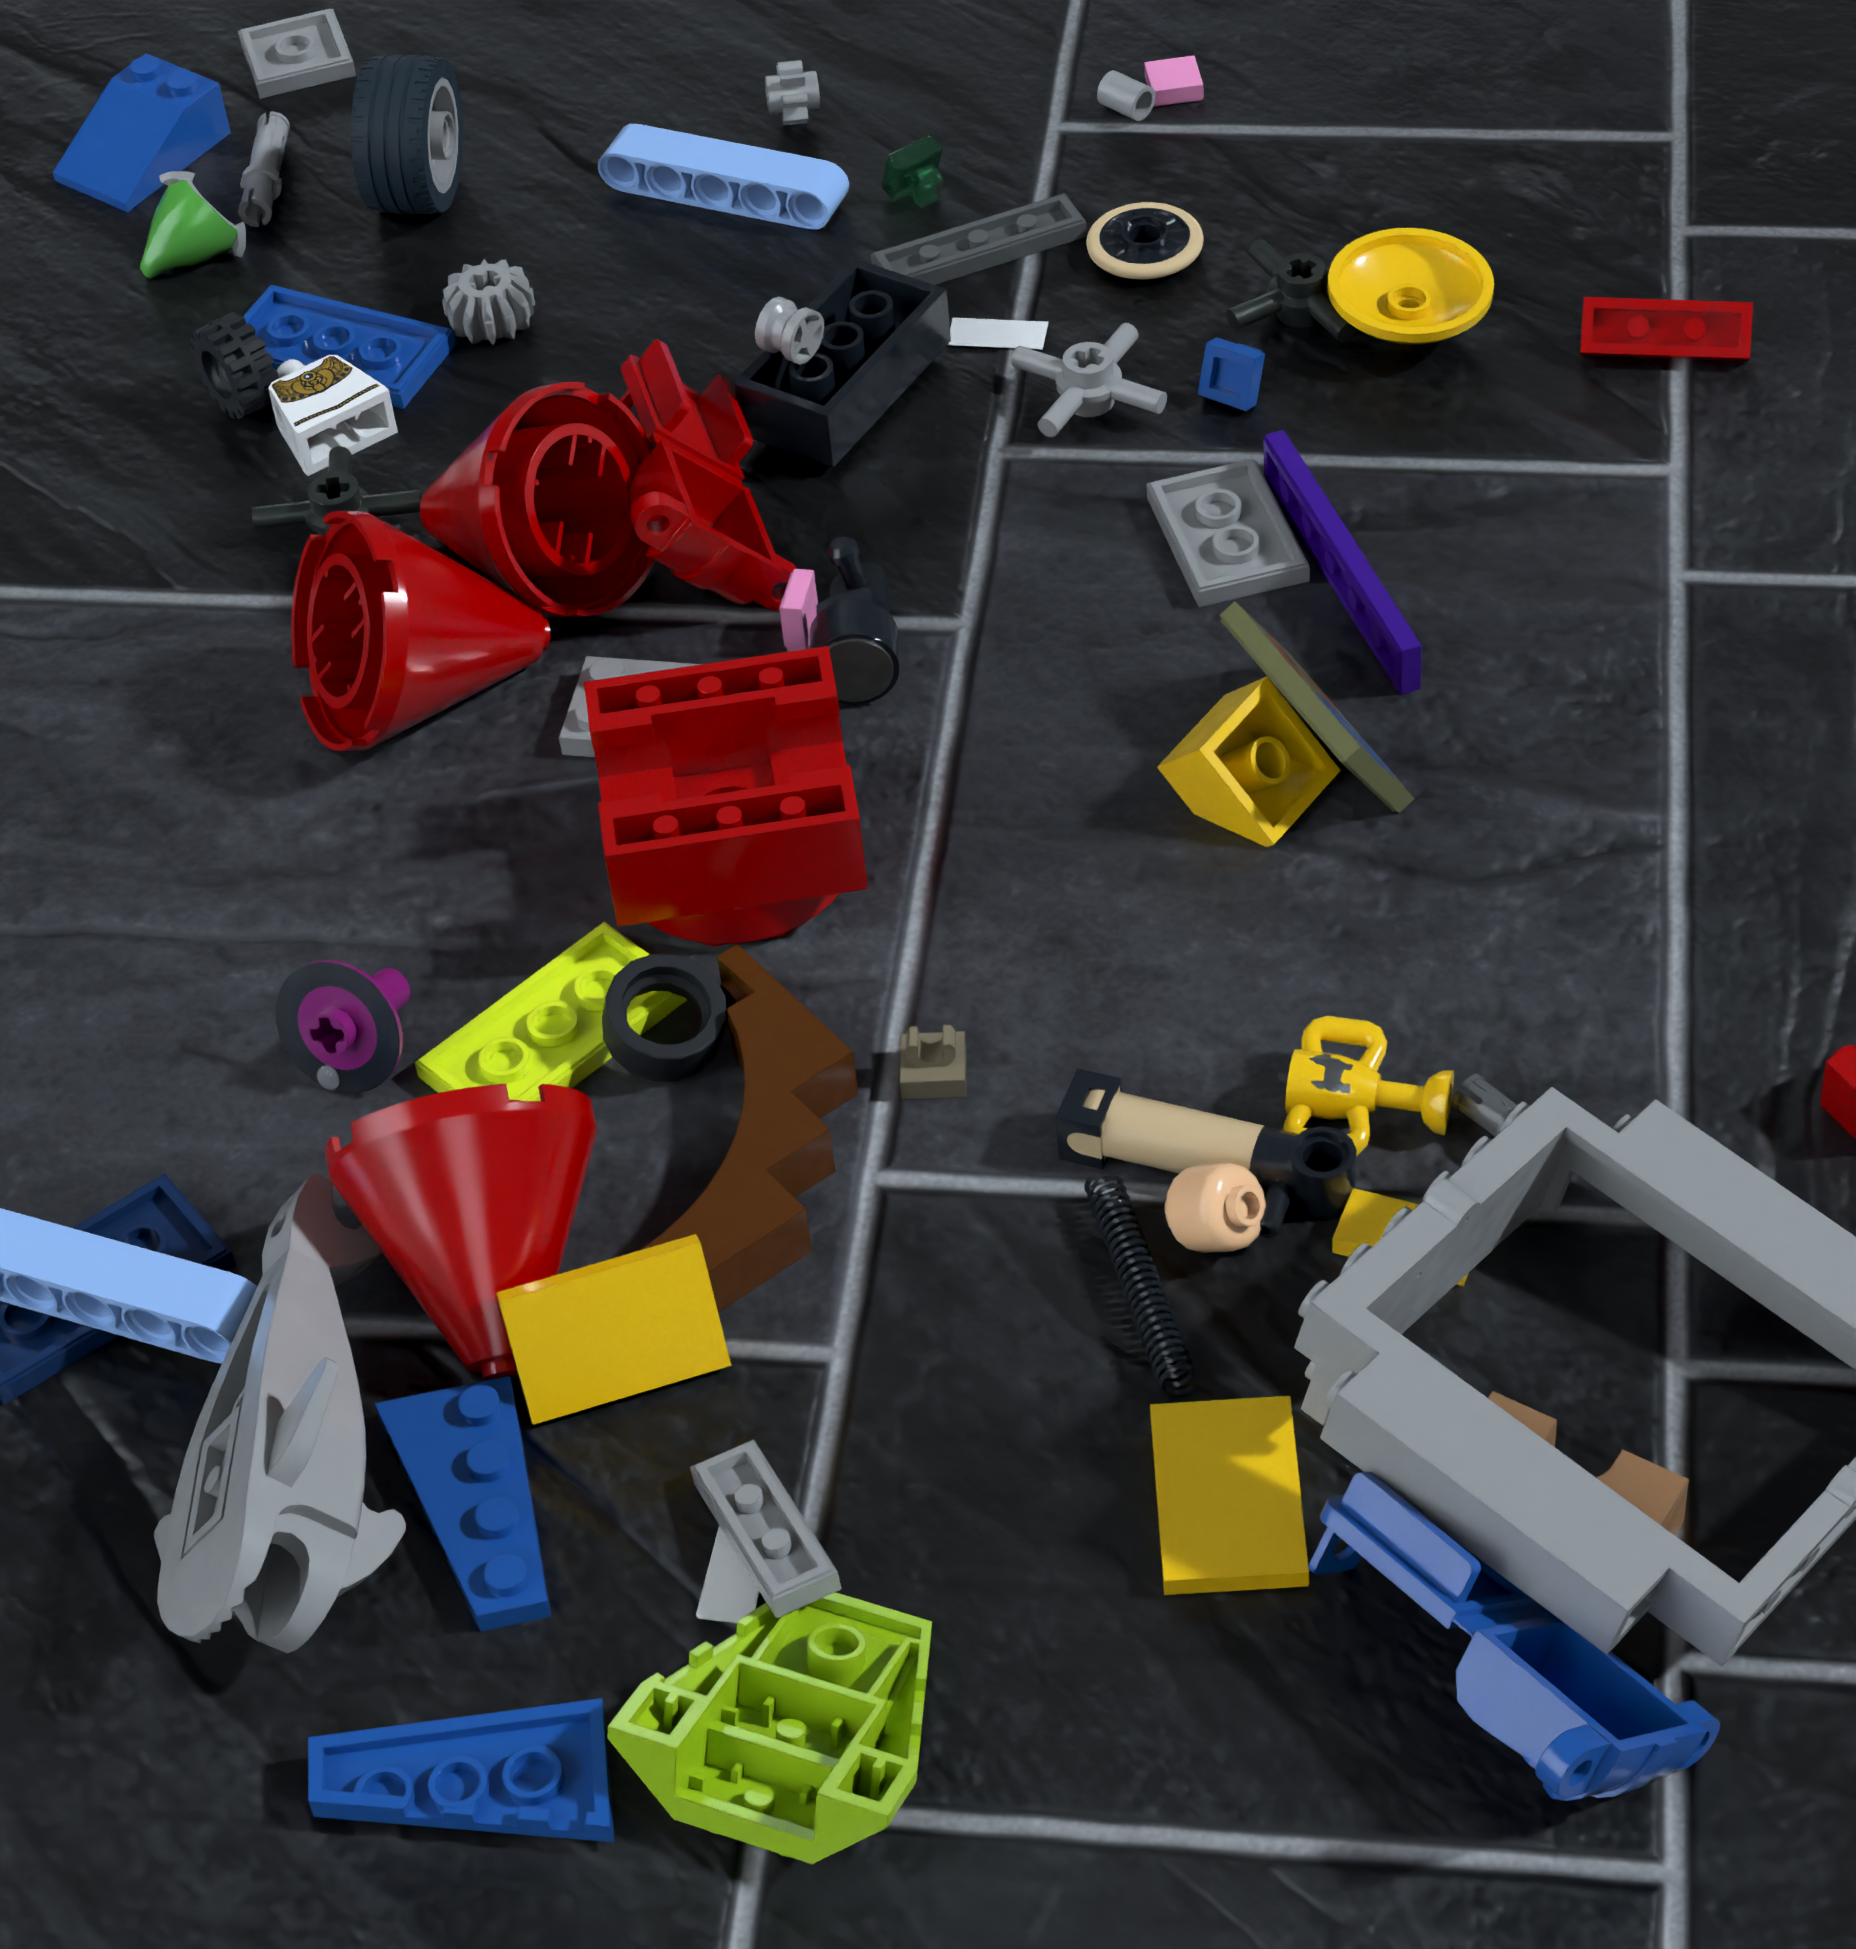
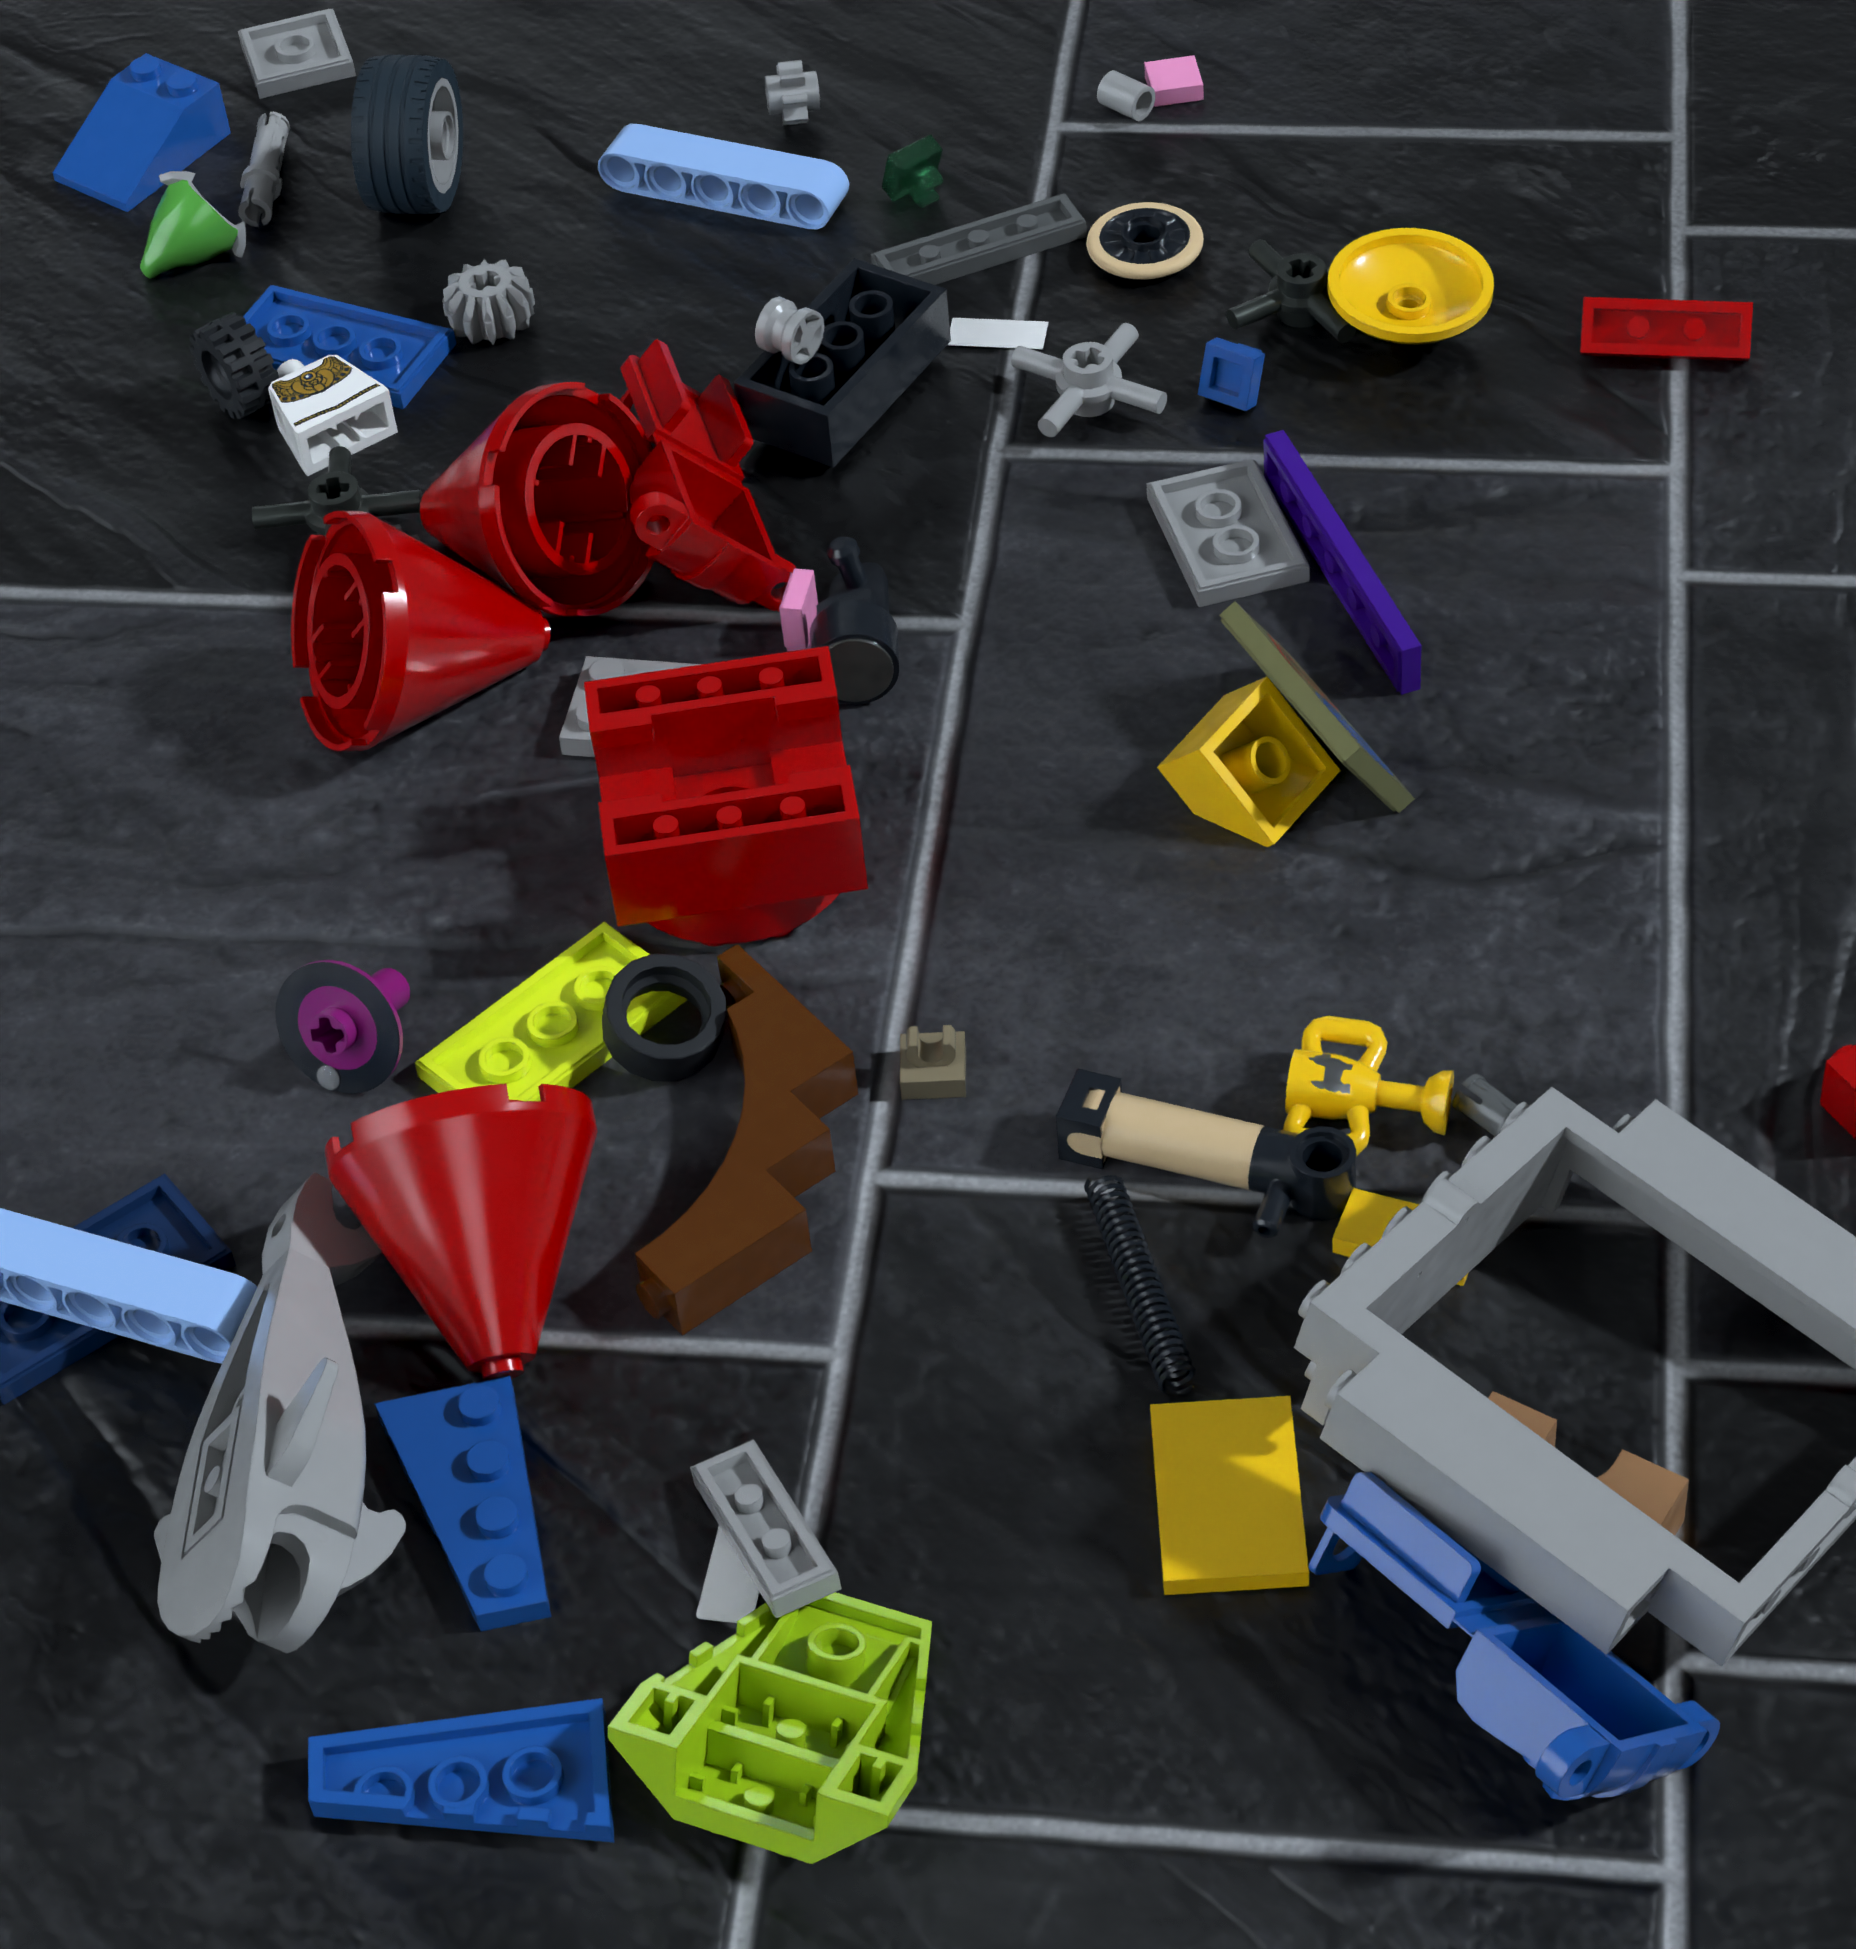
(614, 1329): yellow tile -> none
(1215, 1207): light nougat head -> none

